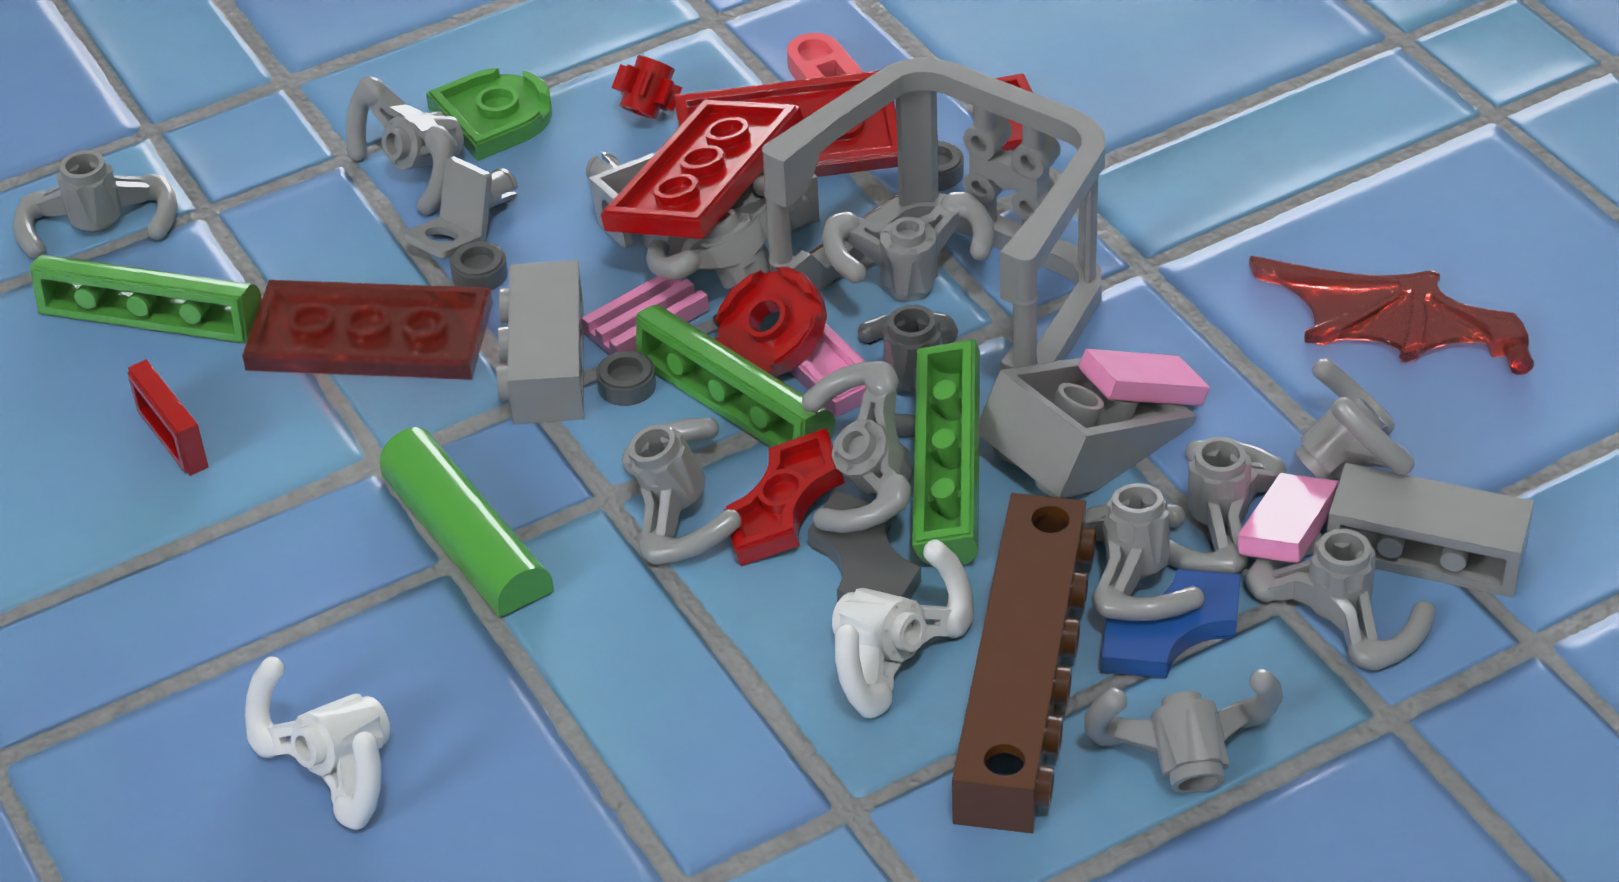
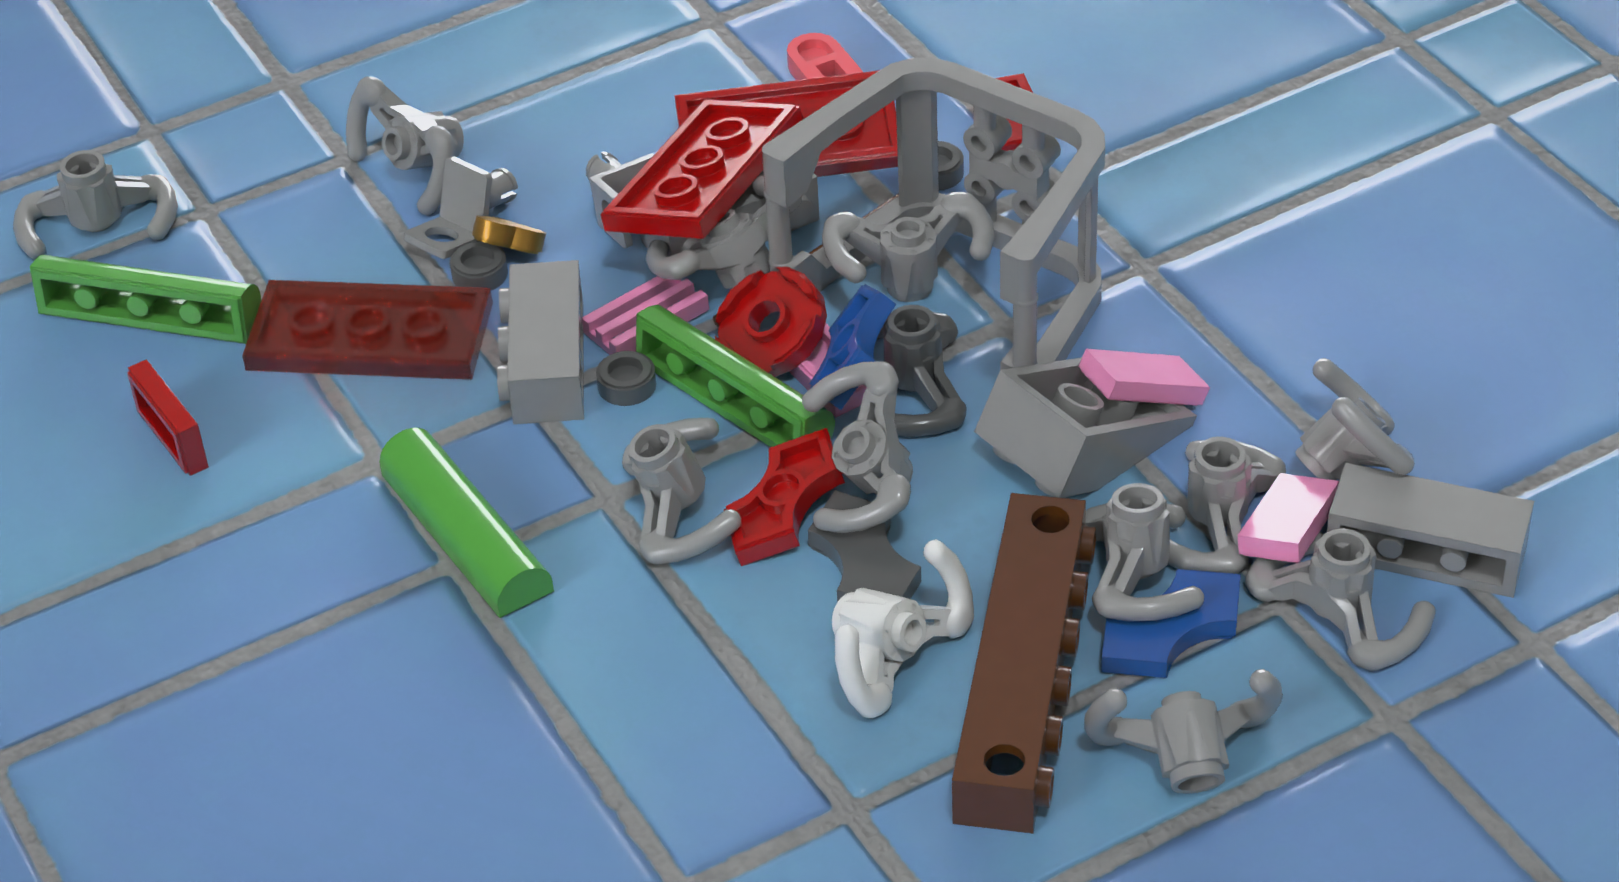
(331, 741): white piece -> none
(494, 109): bright green tile -> none
(508, 234): none -> pearl gold tile
(646, 87): red gear -> none
(855, 336): none -> blue tile
(947, 449): bright green brick -> none
(1396, 311): clear red animal -> none

